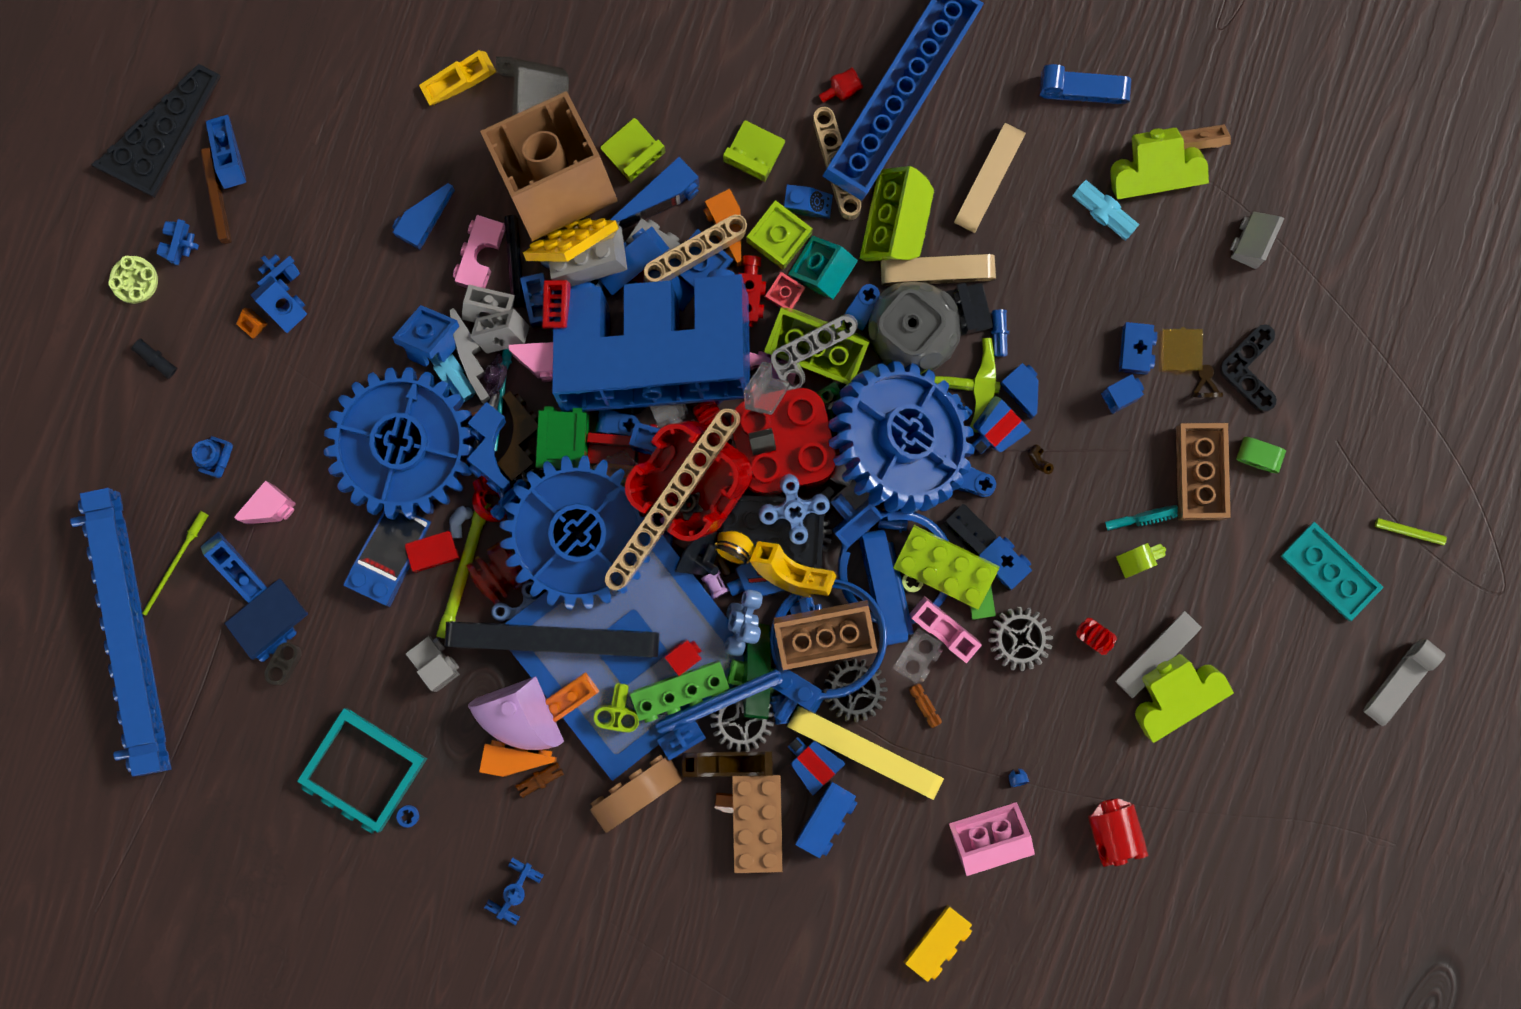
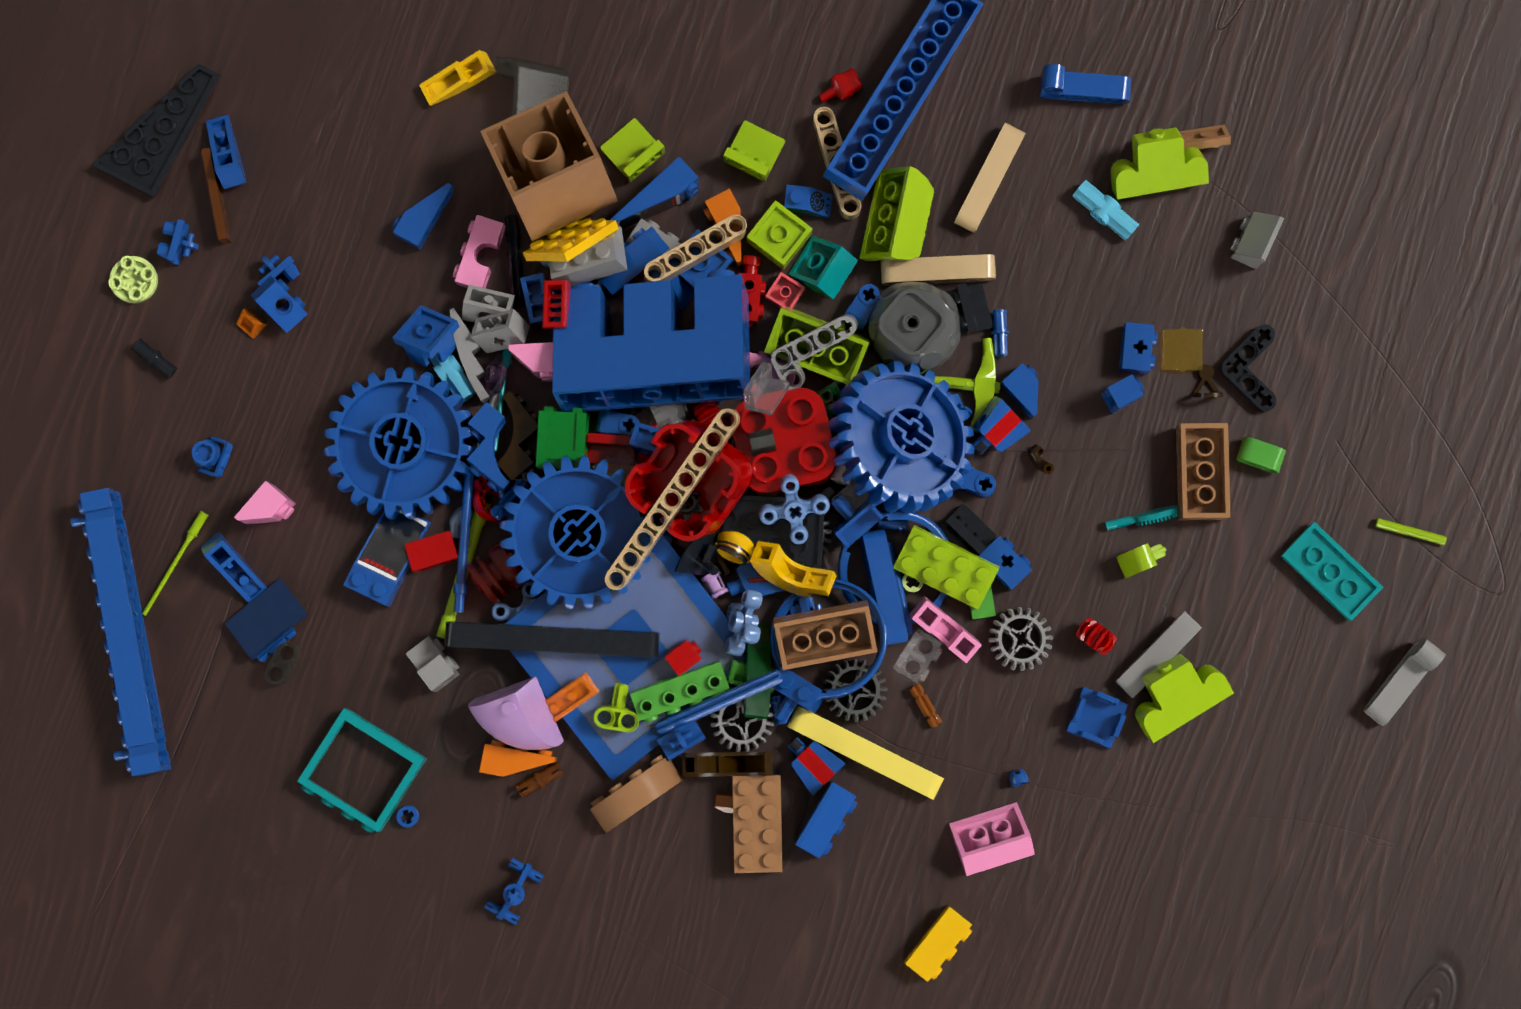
(460, 587): none -> blue bar
(1097, 717): none -> blue panel
(1117, 832): red cylinder -> none

